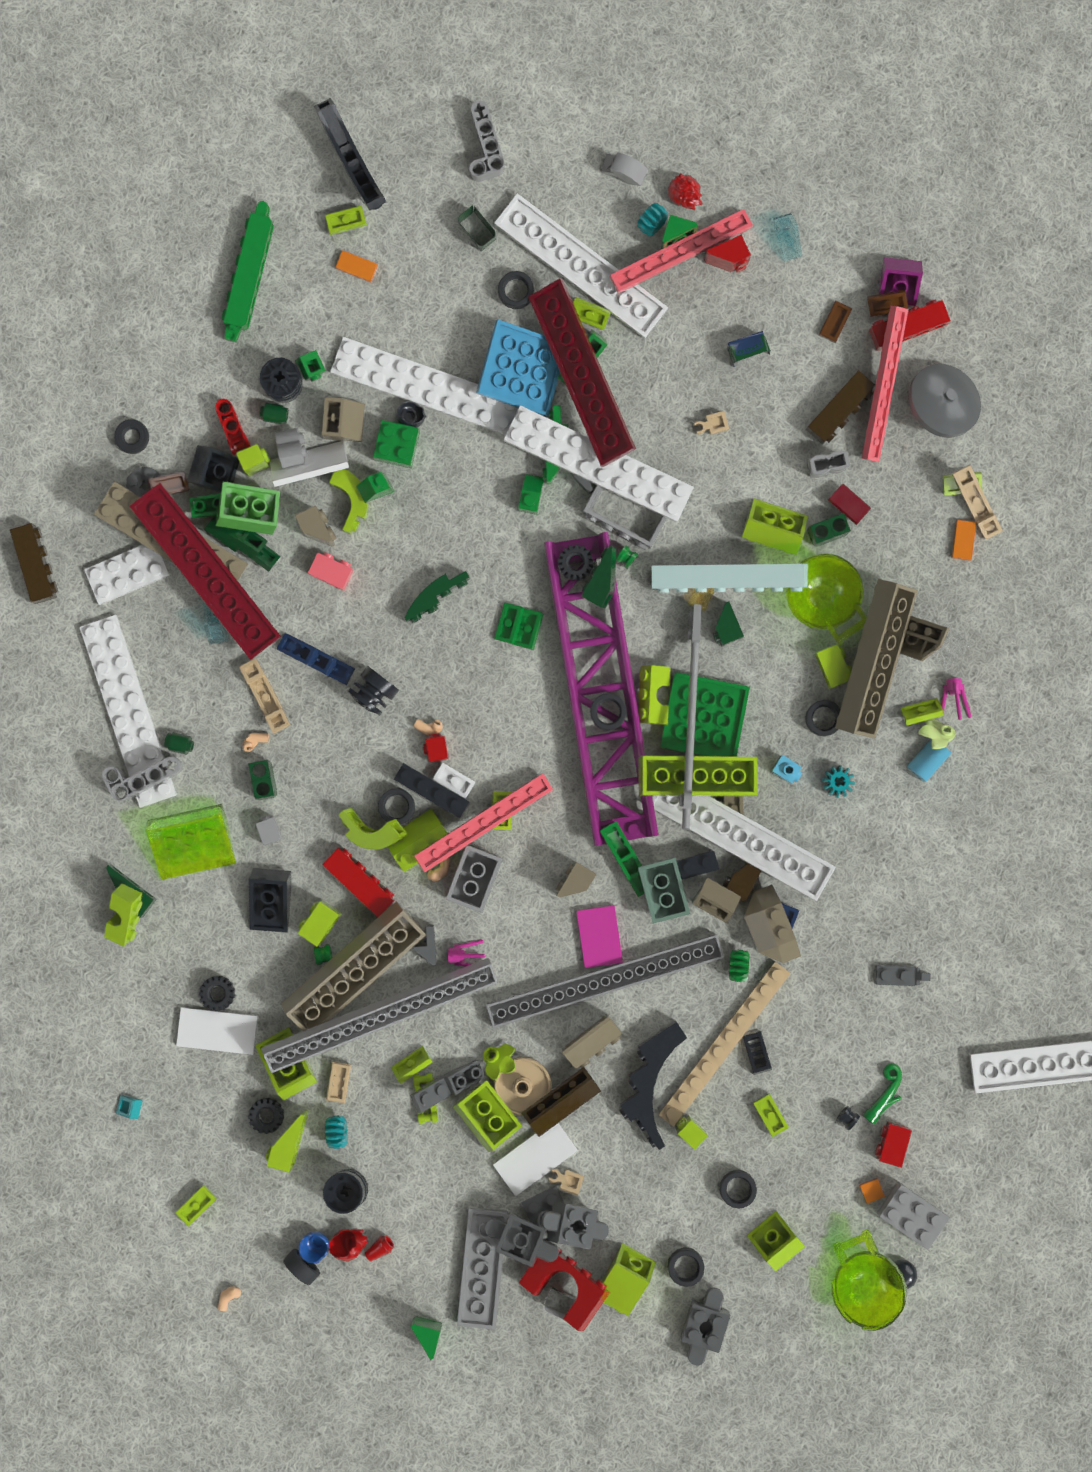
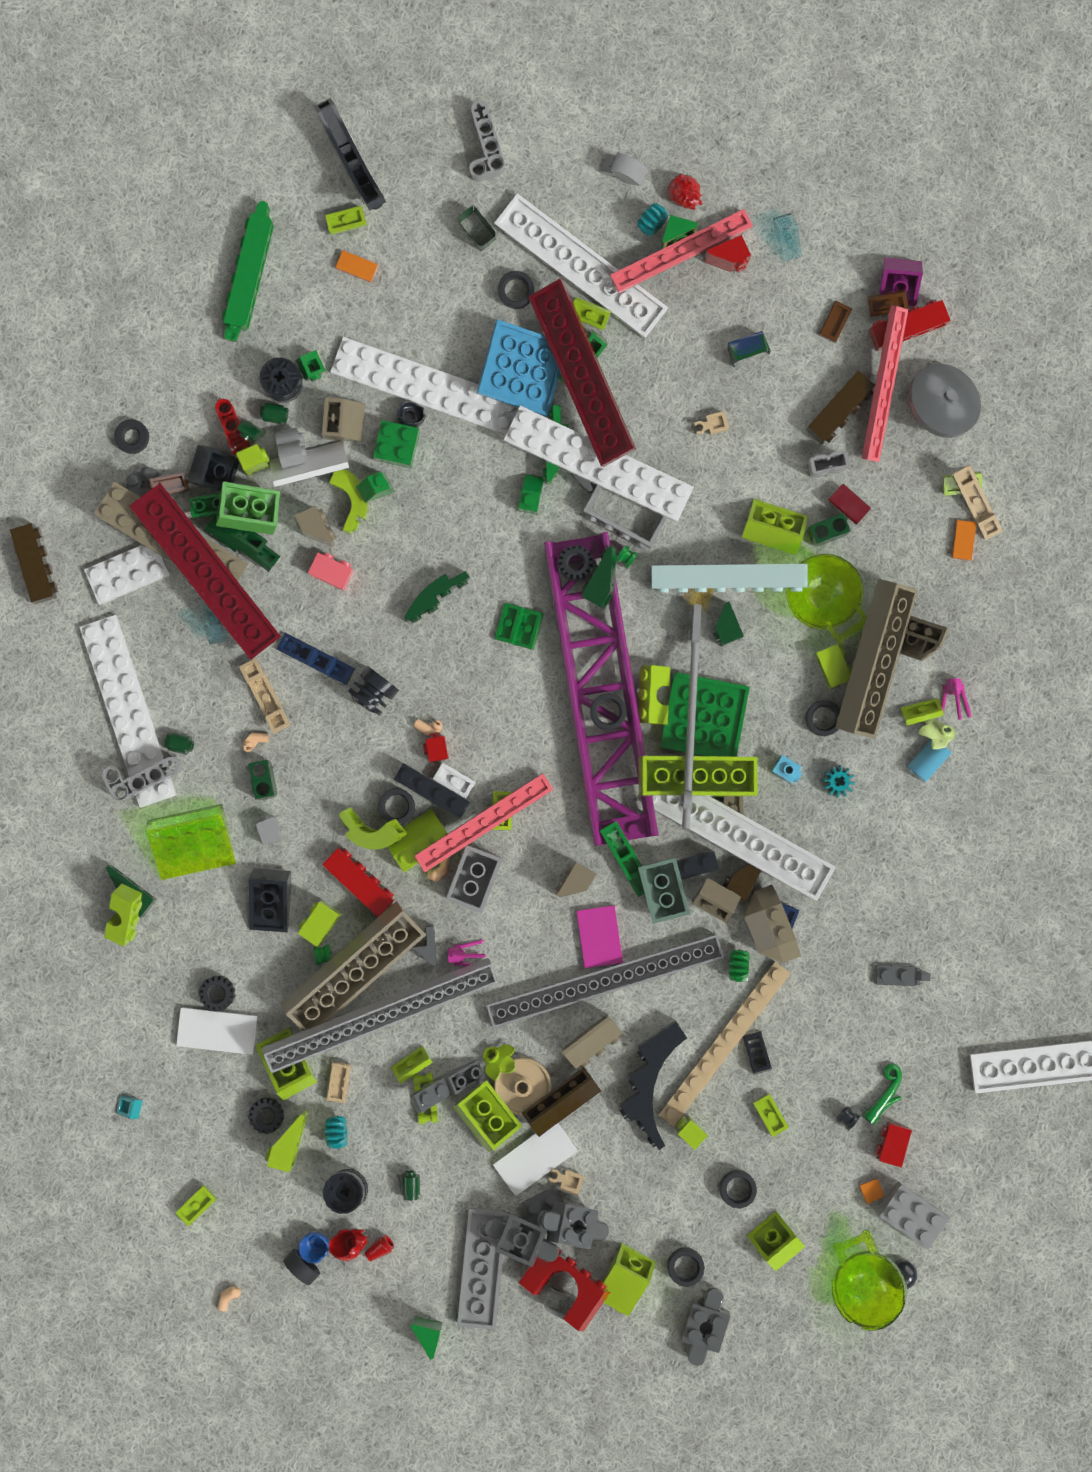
(250, 431): none -> dark green slope
(410, 1185): none -> dark green brick

